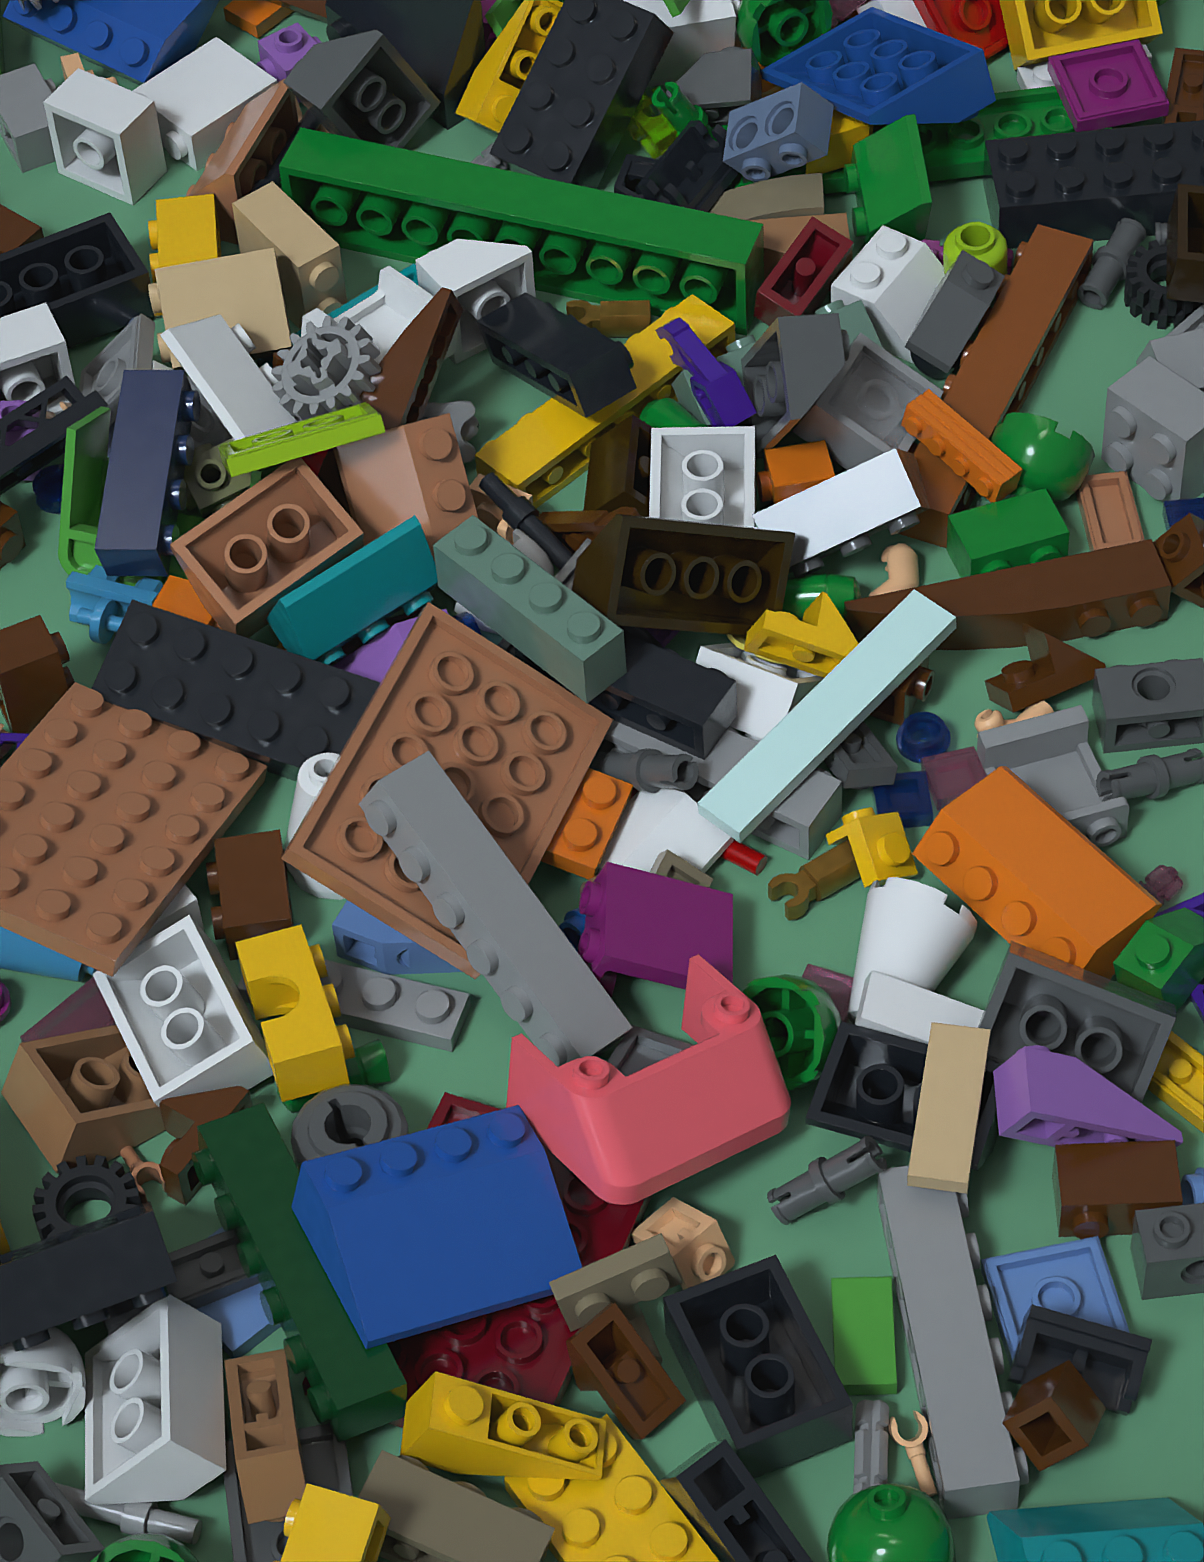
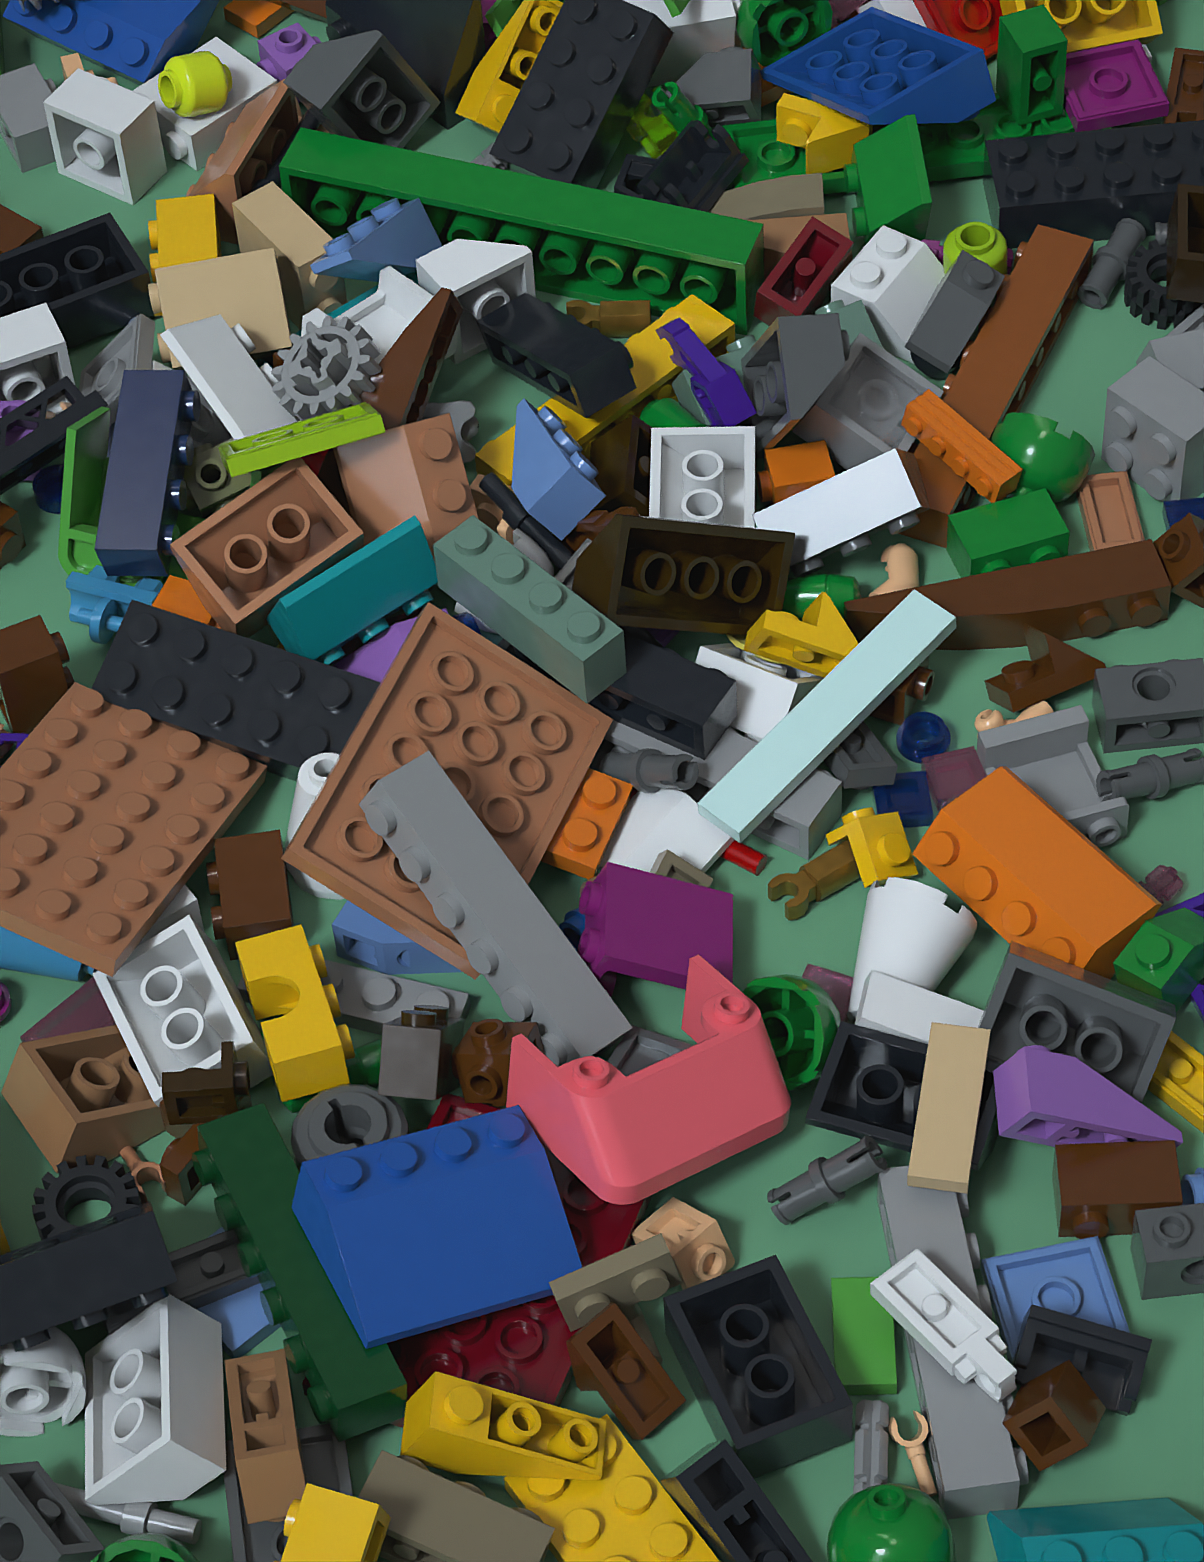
(194, 84): none -> neon yellow head
(206, 1094): none -> dark brown bracket
(389, 237): none -> medium blue slope
(419, 1053): none -> brick
(483, 1059): none -> reddish brown brick
(550, 472): none -> medium blue slope
(778, 133): sand blue brick -> none
(945, 1323): none -> white hinge
(1031, 64): none -> green brick

